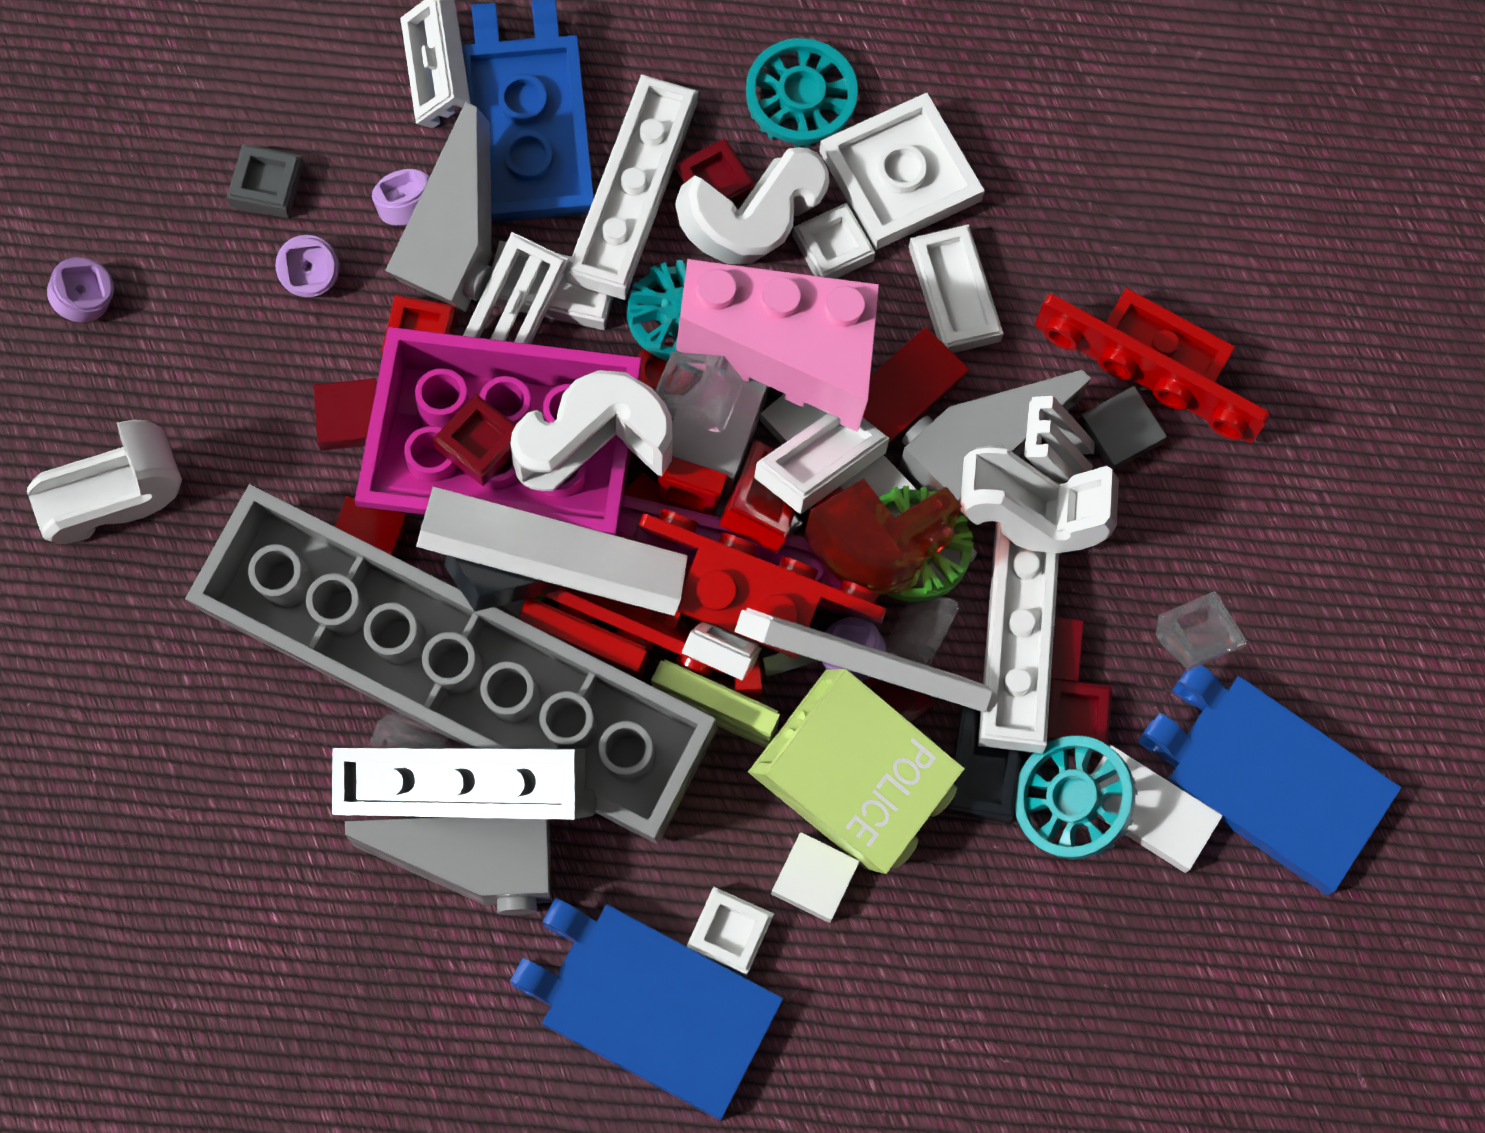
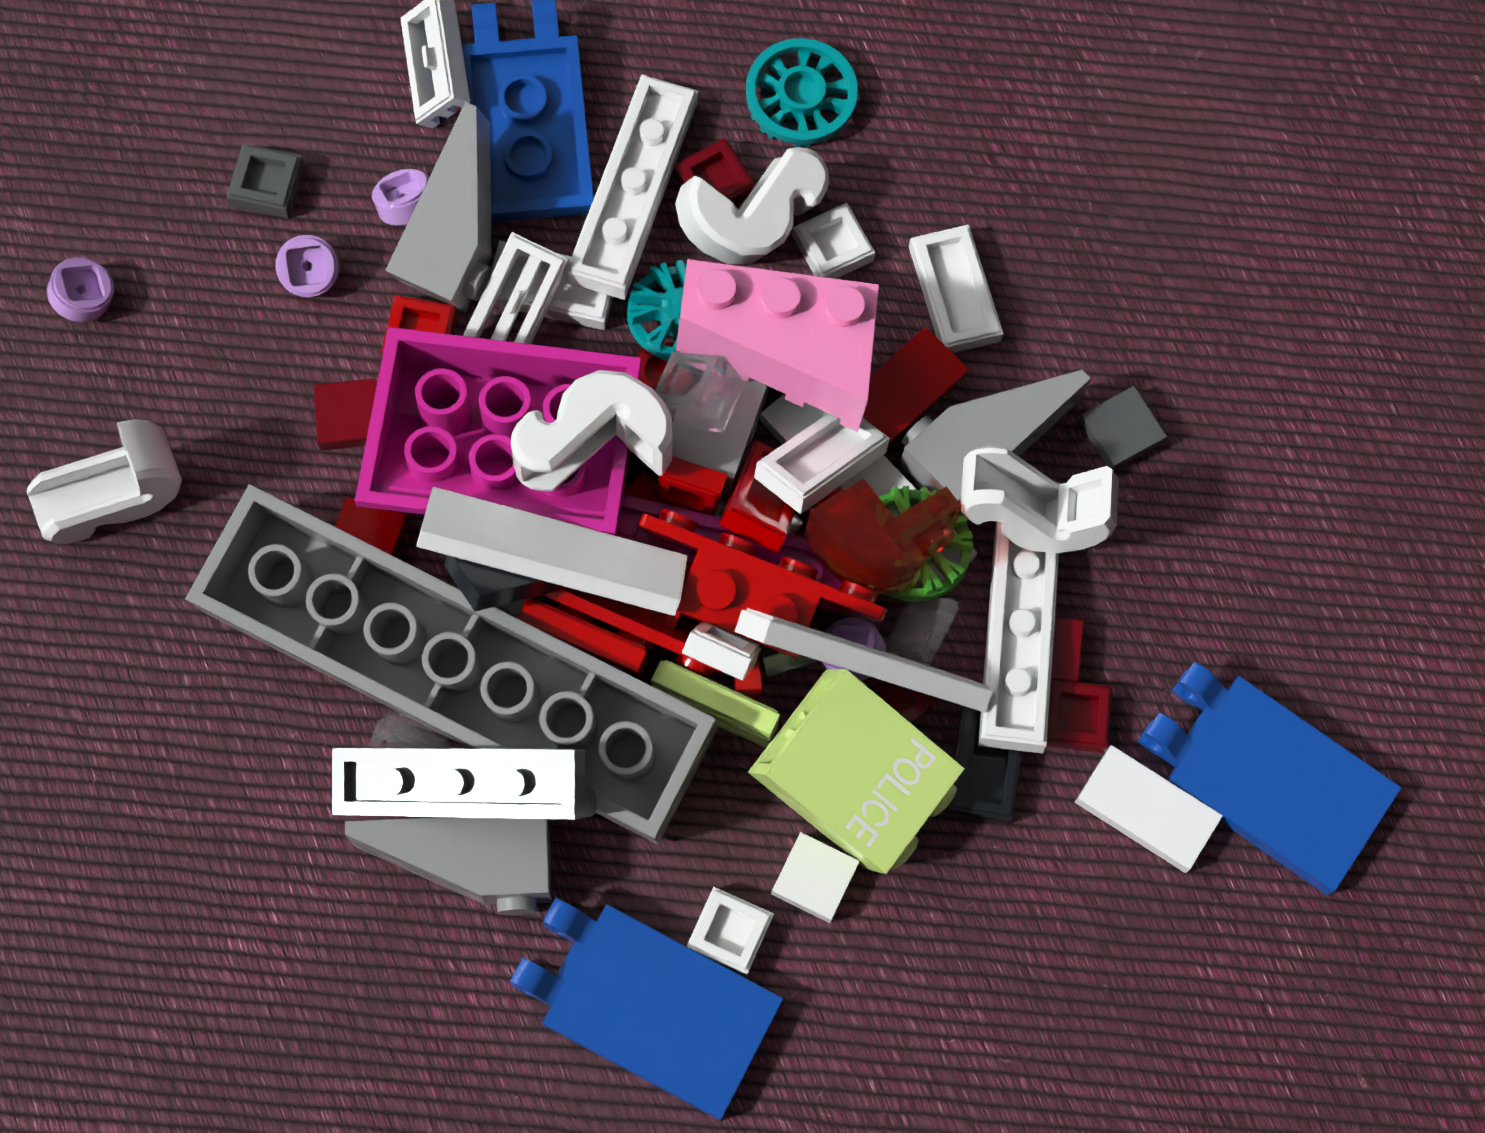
(477, 439): dark red tile -> none
(901, 171): white plate -> none
(1064, 437): white tile -> none
(1075, 798): wheel -> none
(1159, 353): red bracket -> none
(1199, 631): clear slope -> none

